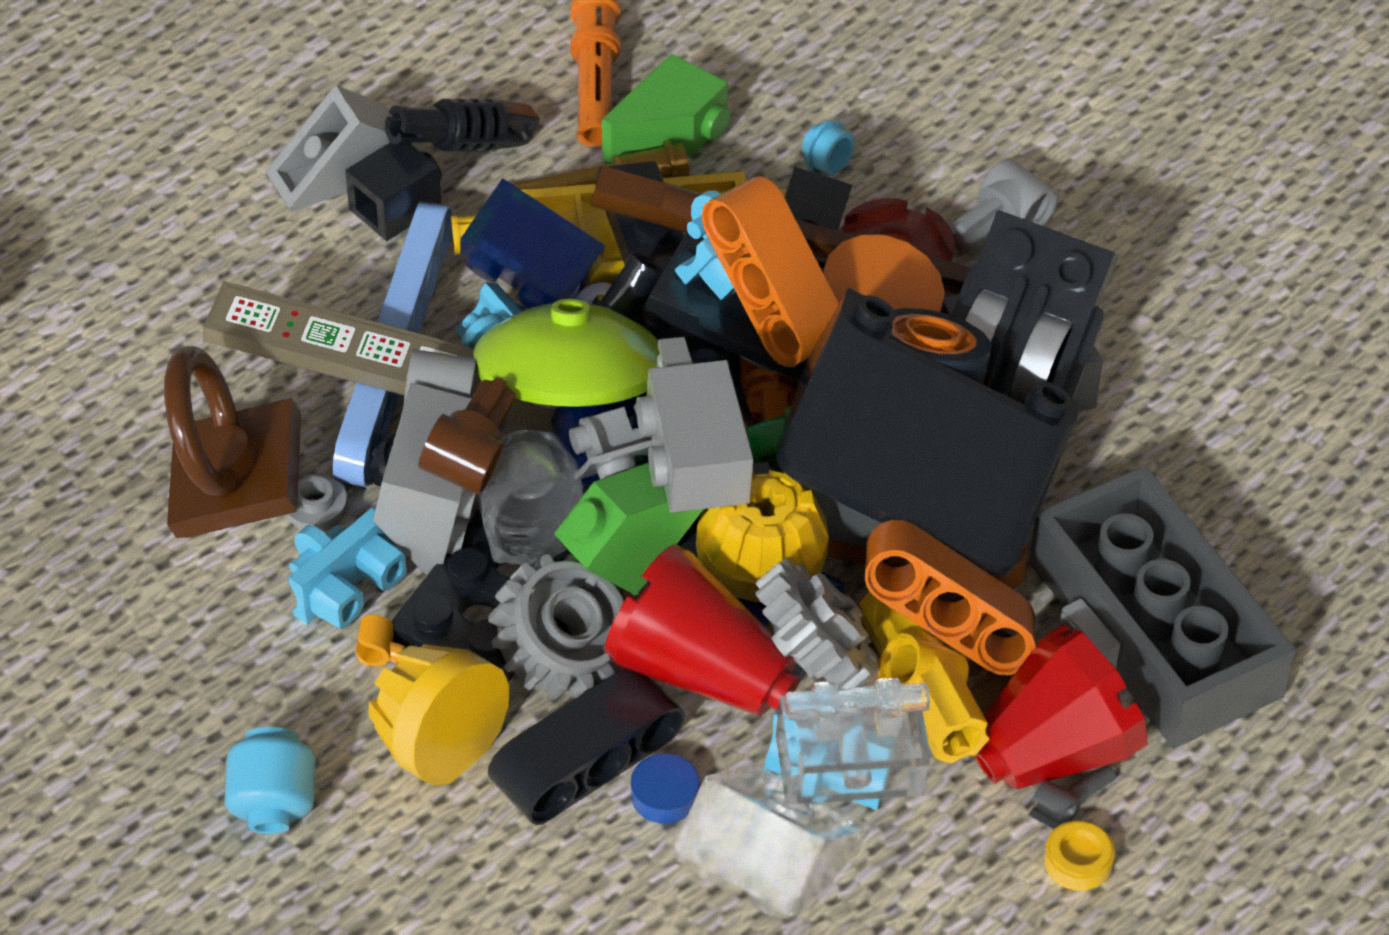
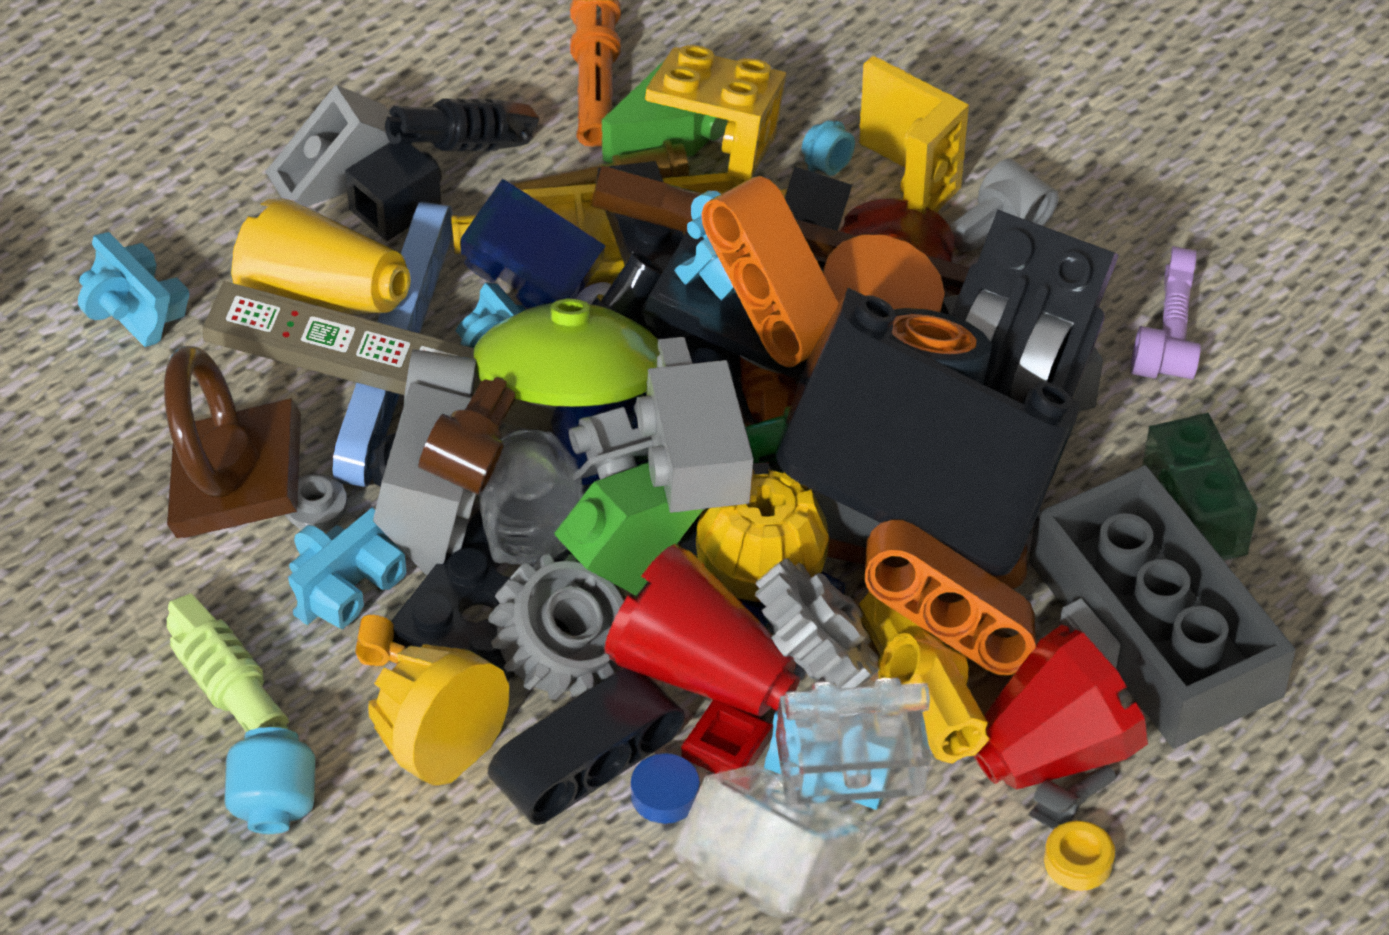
(125, 288): none -> medium azure hips
(221, 665): none -> yellowish green hinge
(317, 261): none -> yellow cone
(726, 739): none -> red tile
(733, 90): none -> yellow bracket
(915, 129): none -> yellow bracket
(1167, 349): none -> lavender brick
(1203, 481): none -> clear green brick

